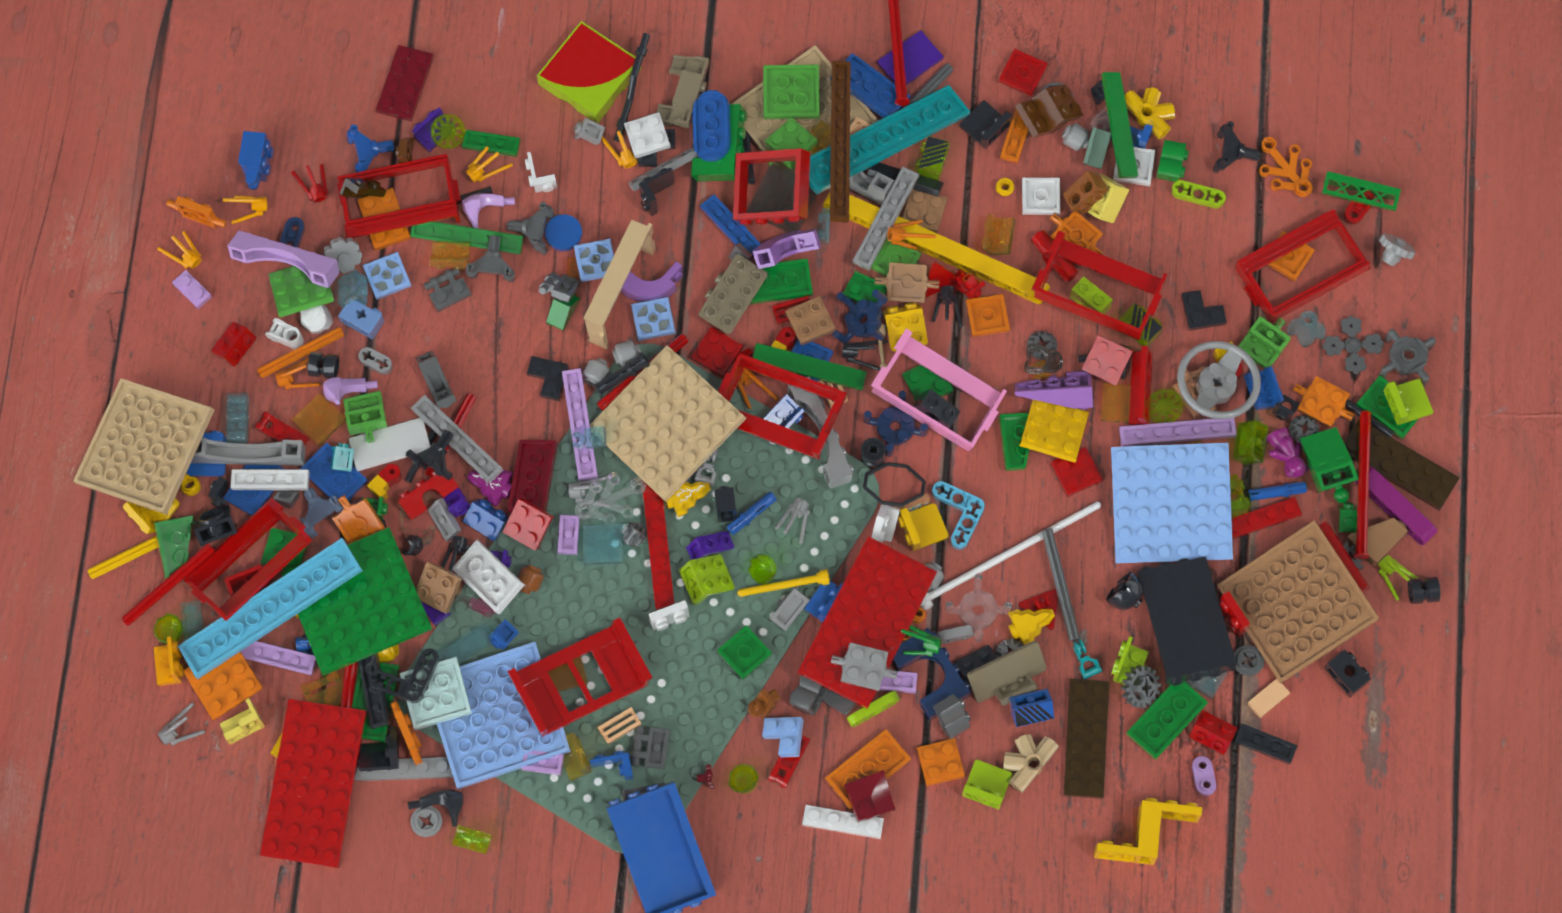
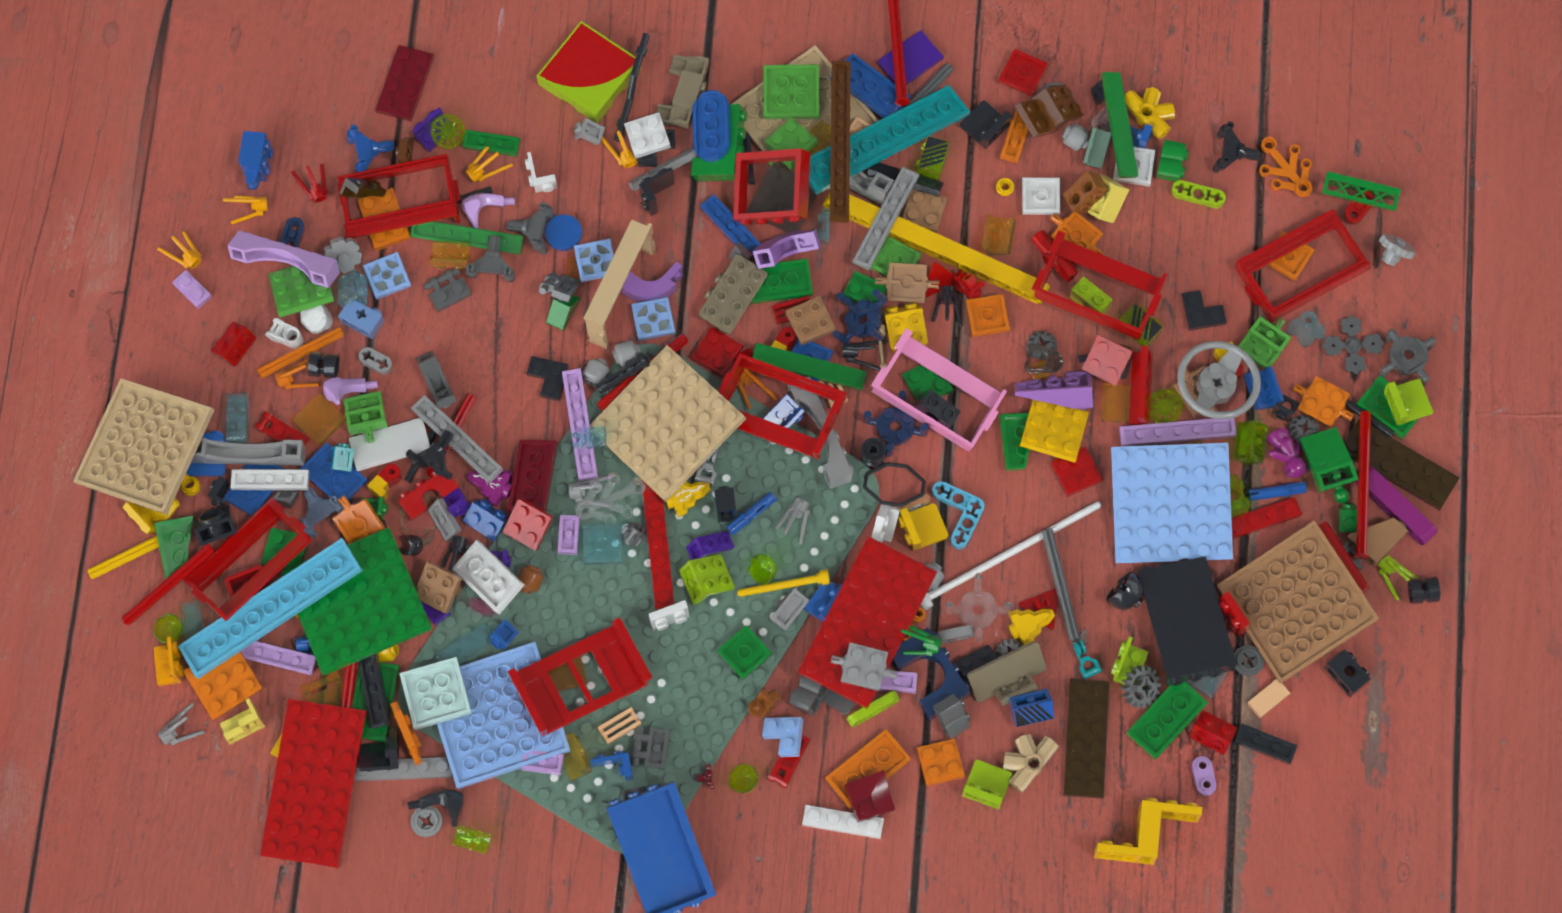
(197, 212): orange plate -> none
(407, 686): black beam -> none
(897, 234): orange plant -> none

